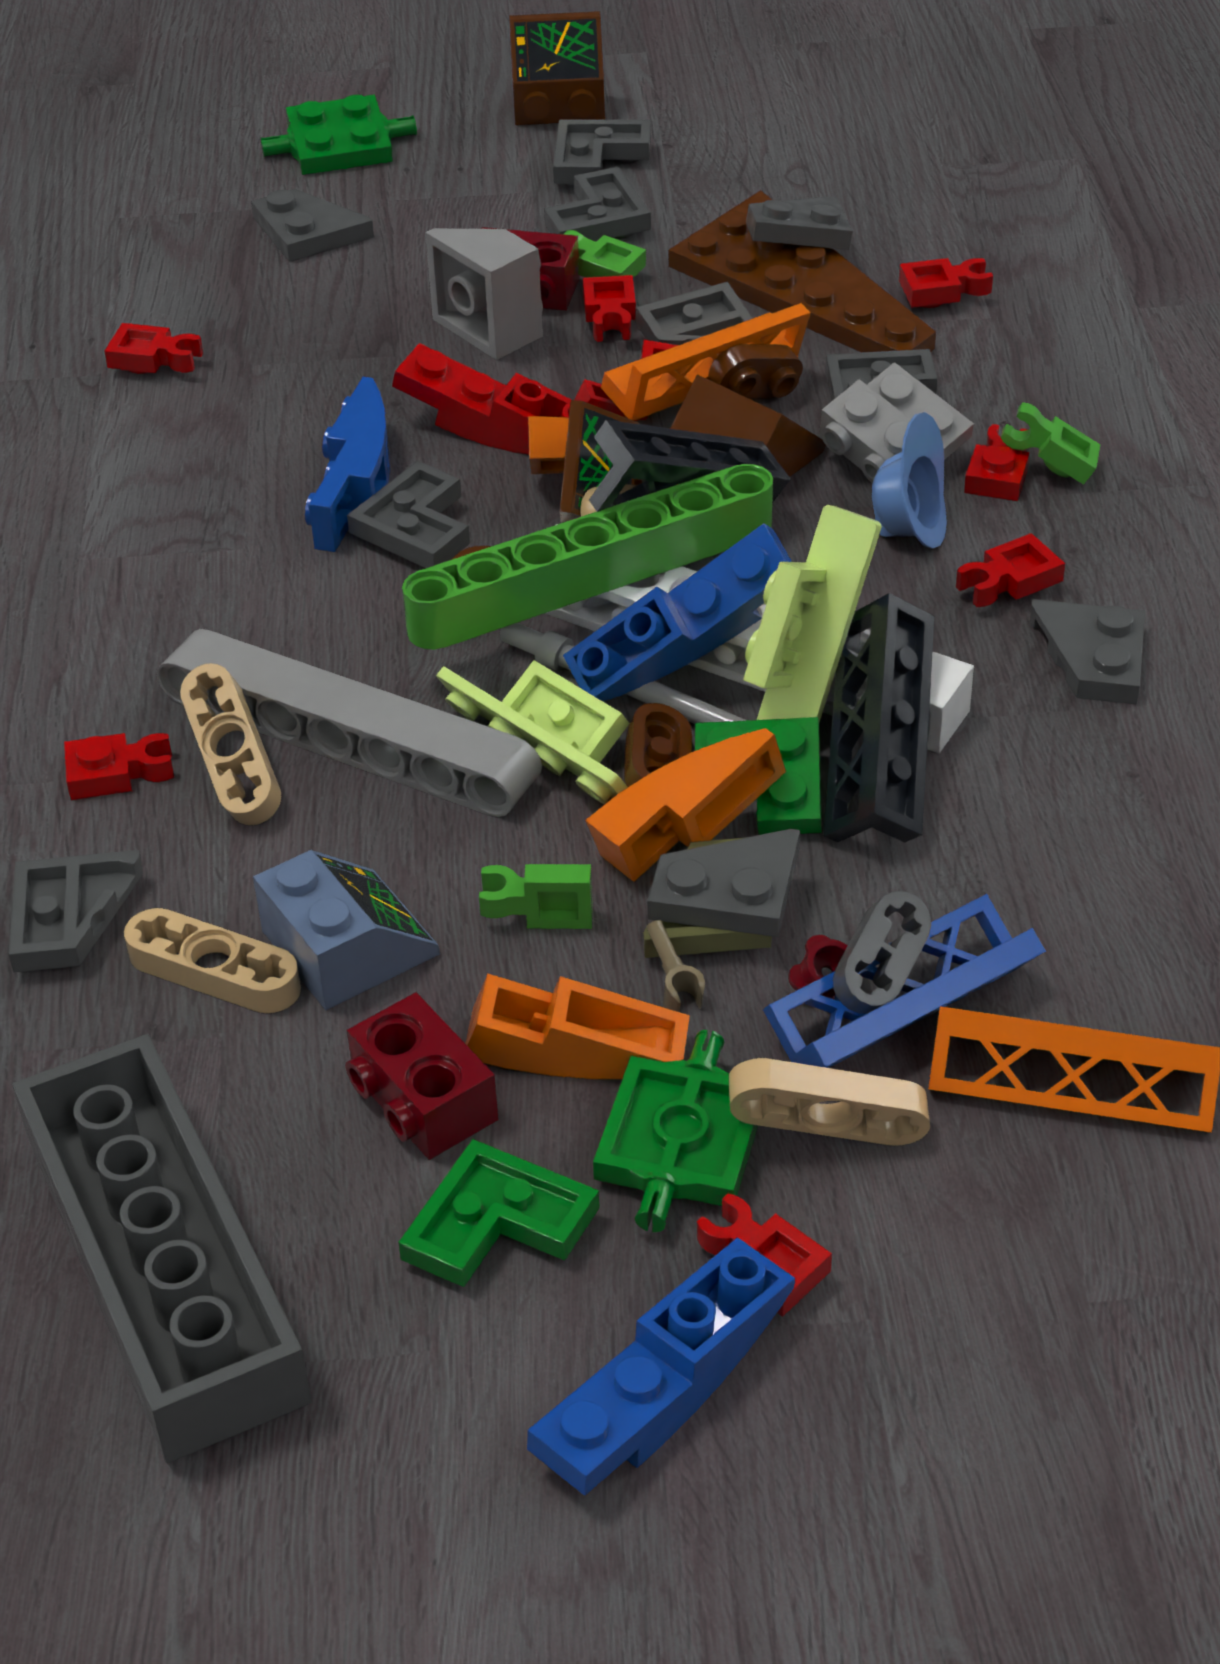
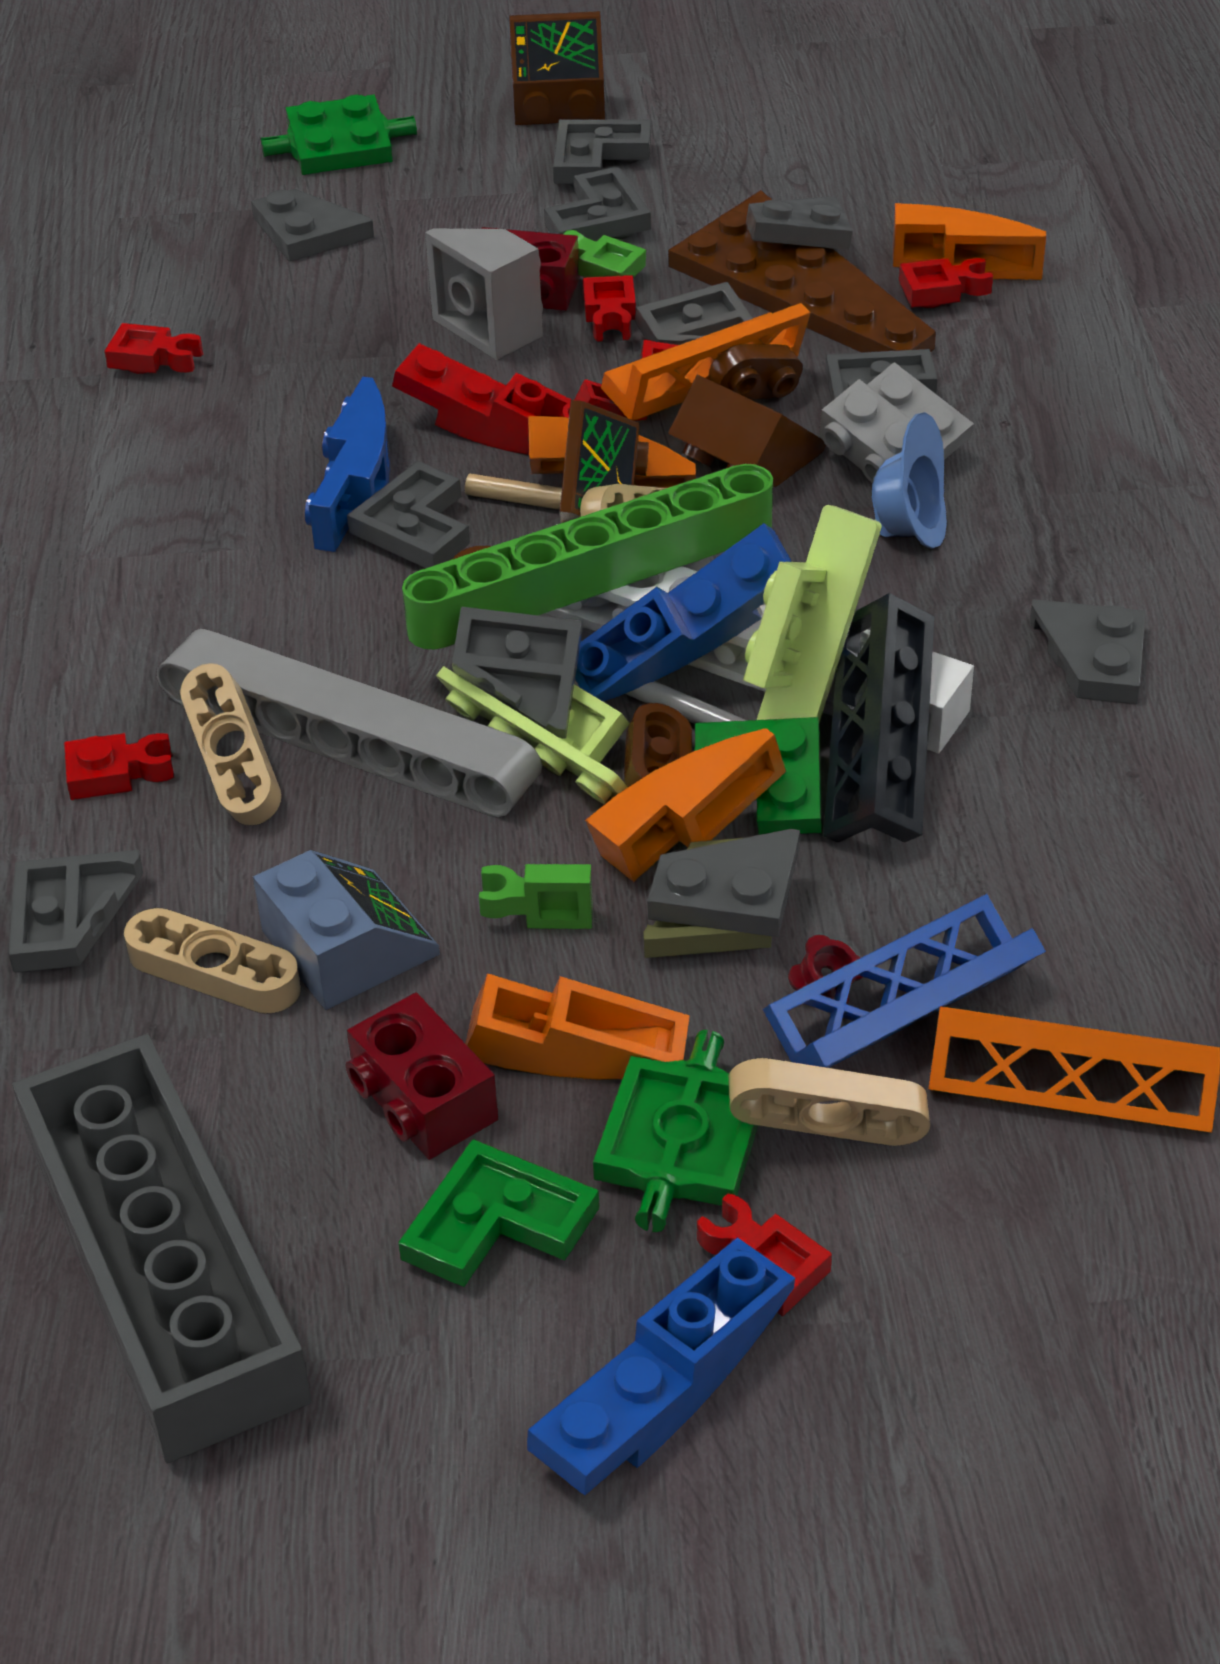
(513, 491): none -> tan bar
(521, 662): none -> dark grey wing
(671, 457): black fence -> none
(678, 976): dark tan hand -> none
(869, 945): dark grey beam -> none
(959, 234): none -> orange slope
(997, 468): red plate -> none
(1014, 567): red plate -> none
(1059, 444): bright green plate -> none

